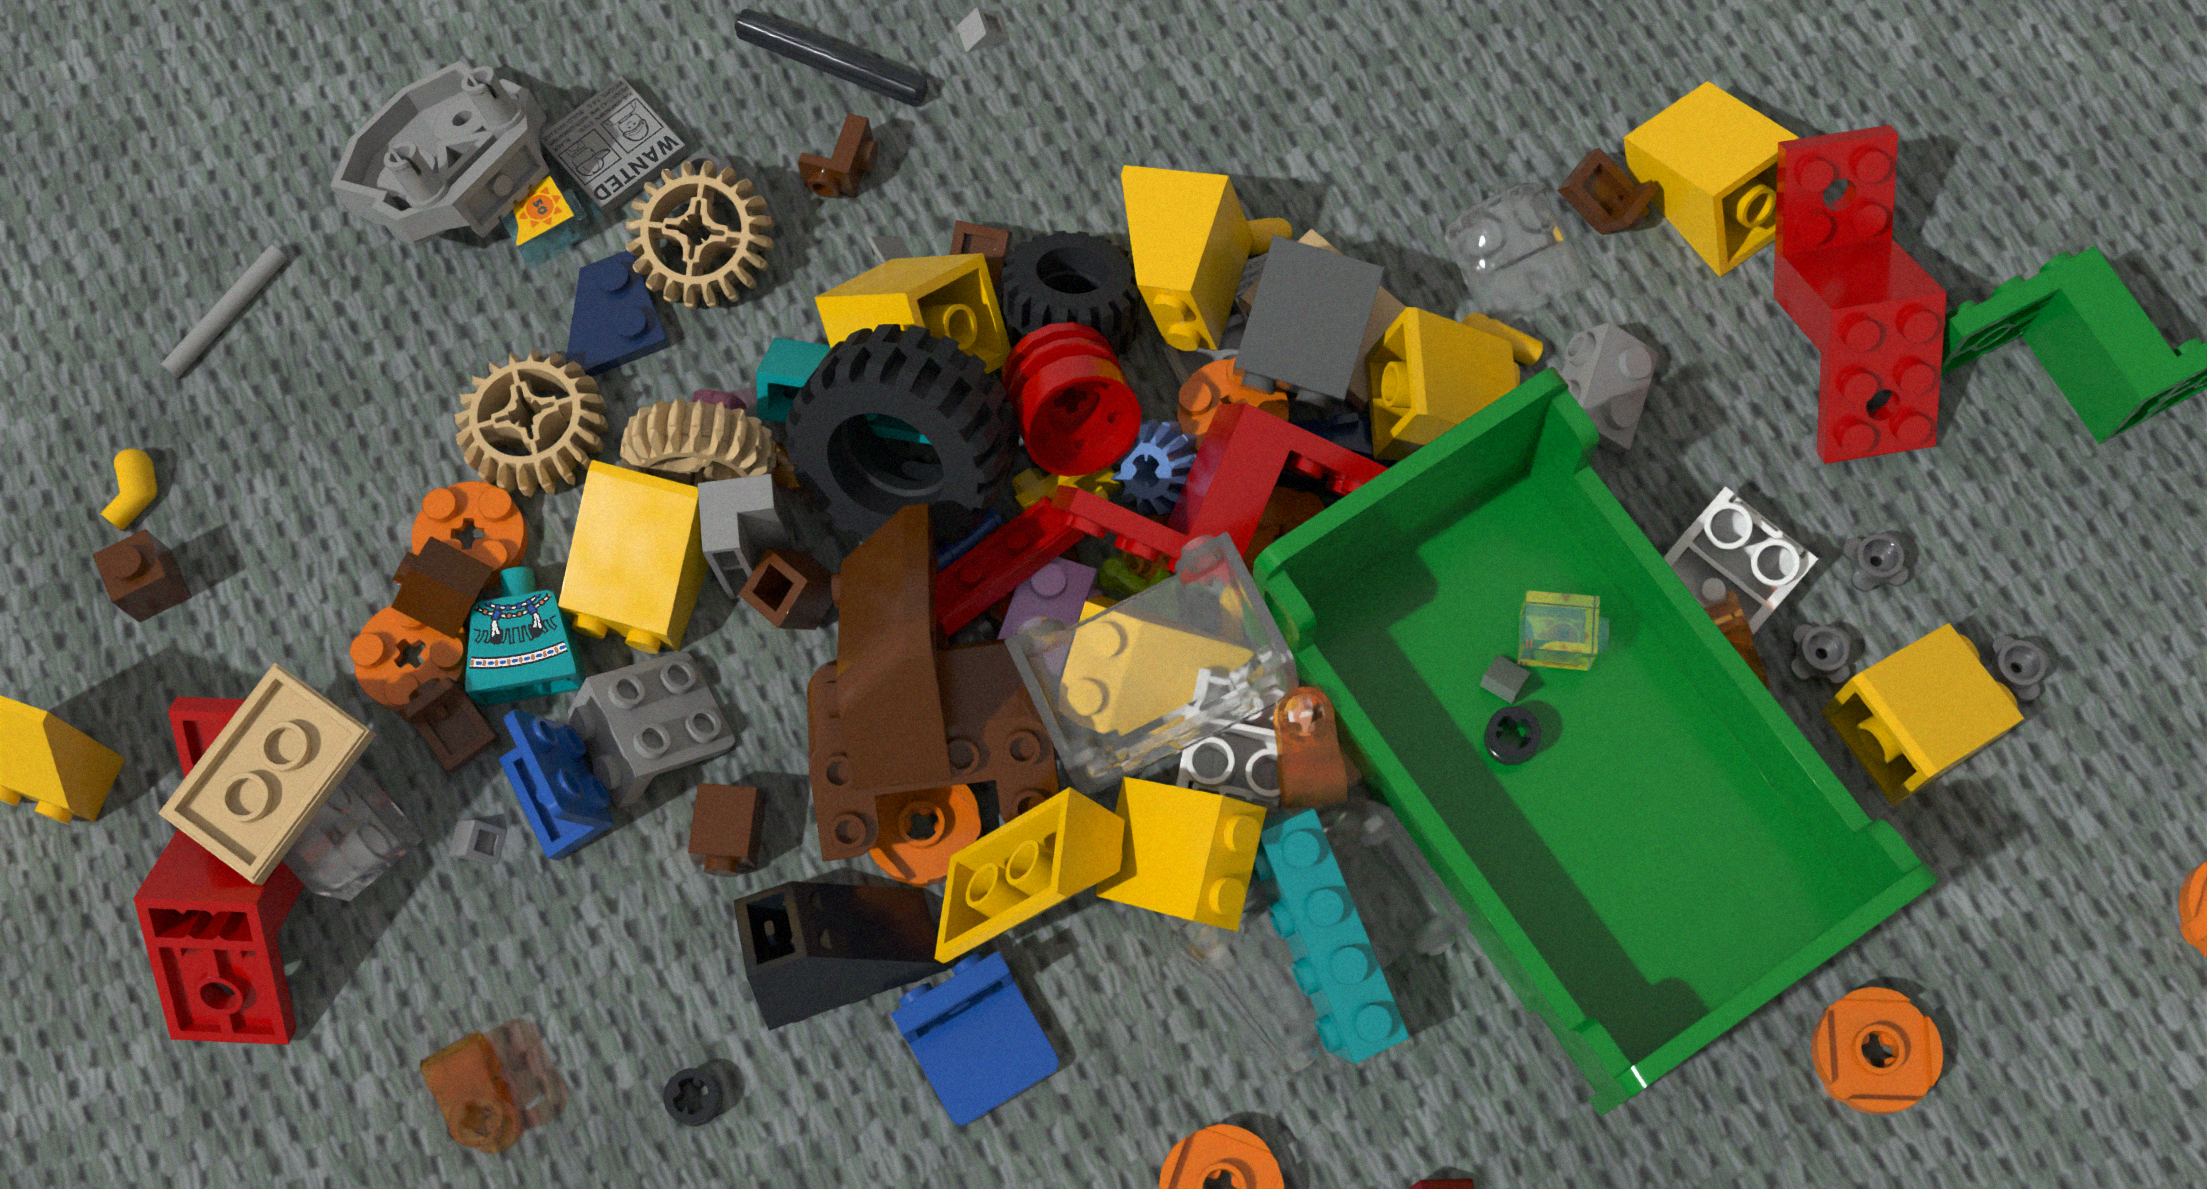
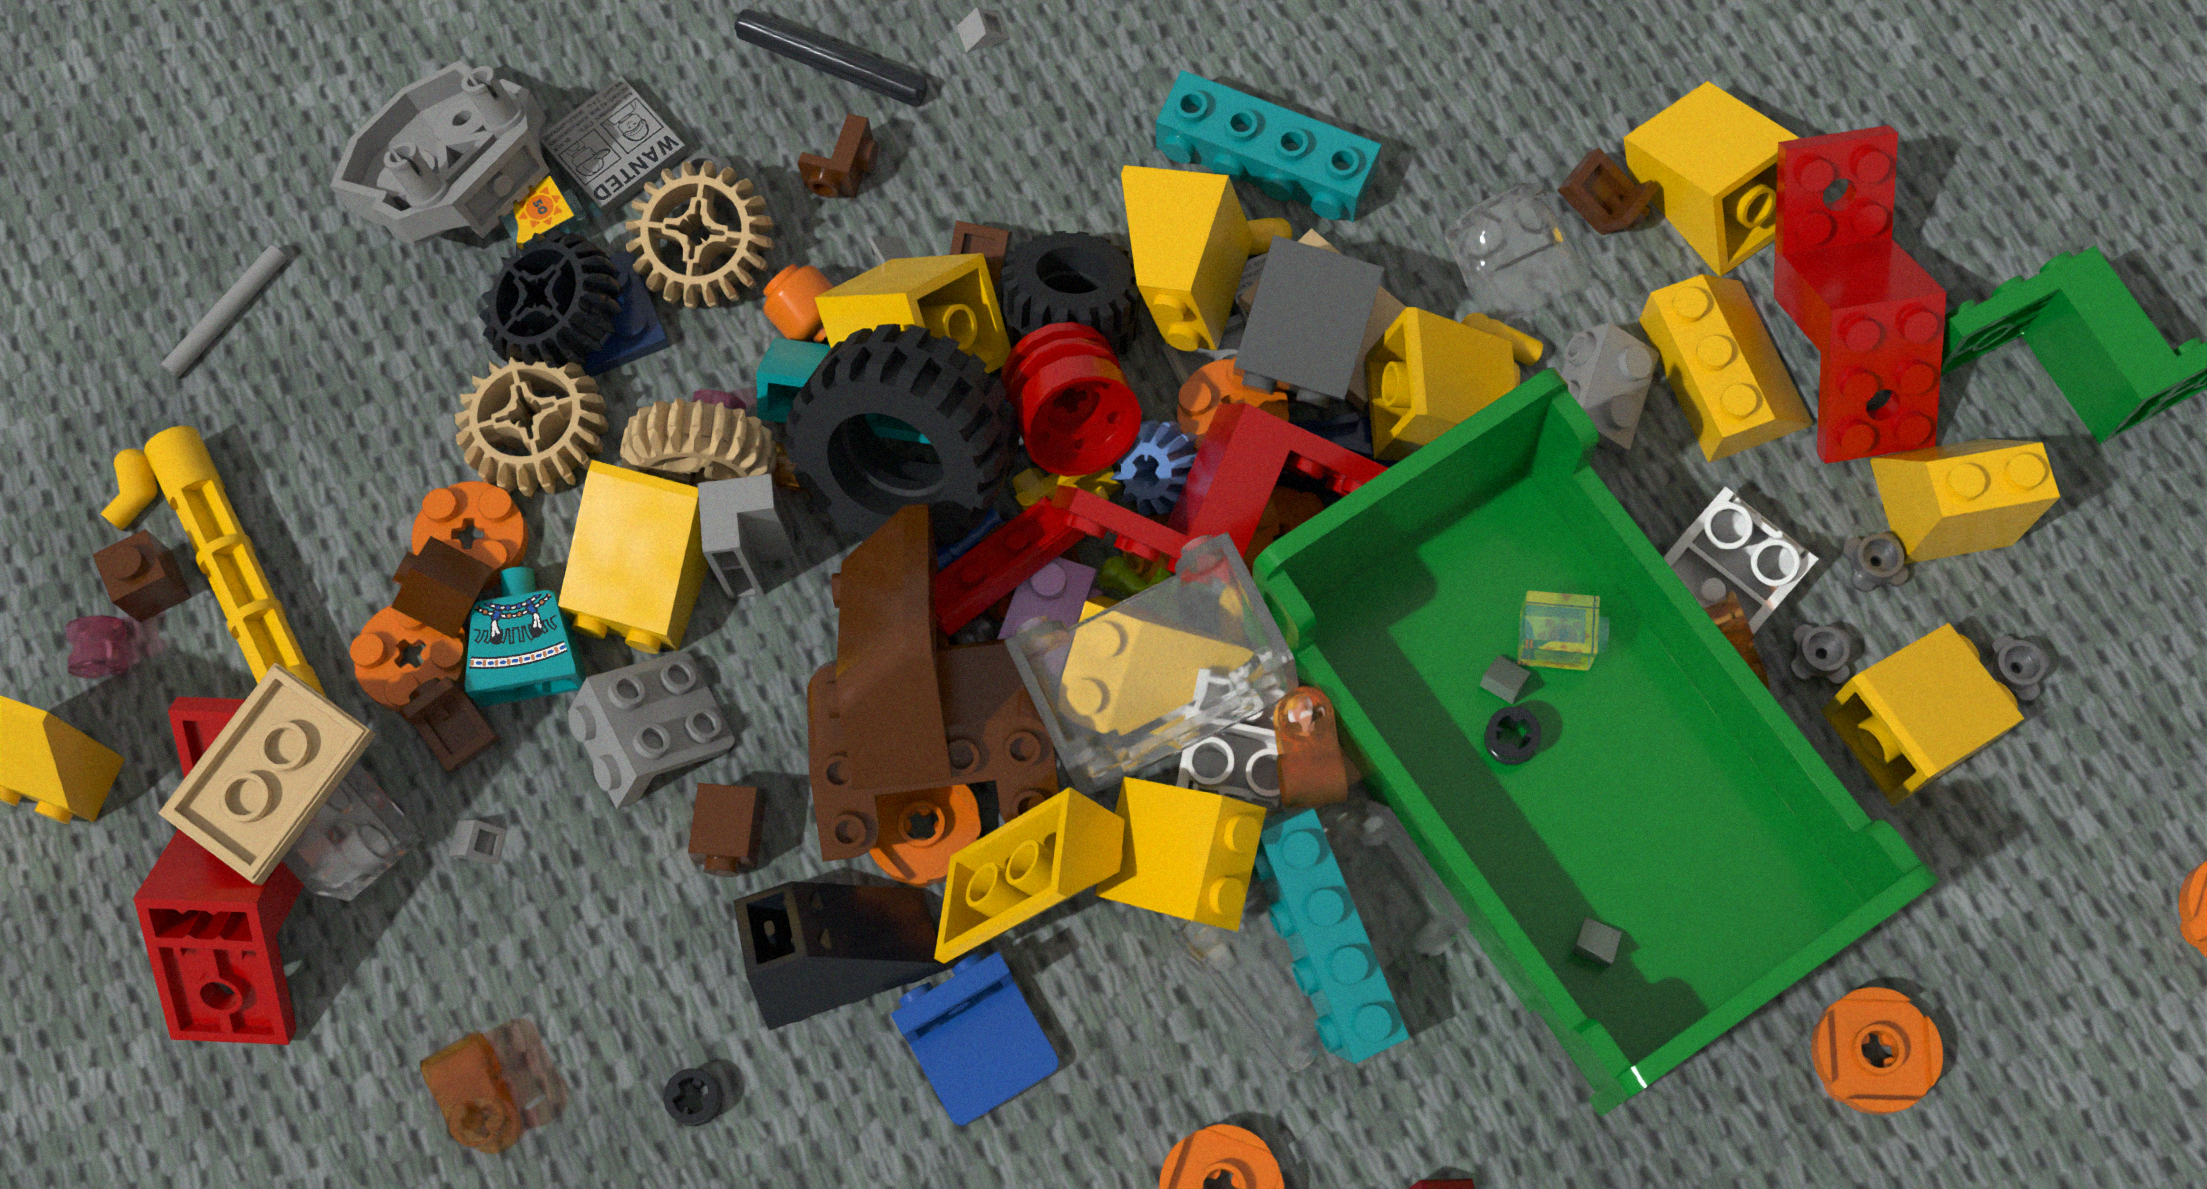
(96, 646): none -> clear pink wheel
(225, 553): none -> yellow piece
(552, 301): none -> black gear
(555, 784): blue bracket -> none
(789, 589): reddish brown brick -> none
(792, 303): none -> orange head
(1267, 146): none -> teal brick
(1597, 942): none -> light grey piece
(1722, 365): none -> yellow slope
(1964, 495): none -> yellow slope

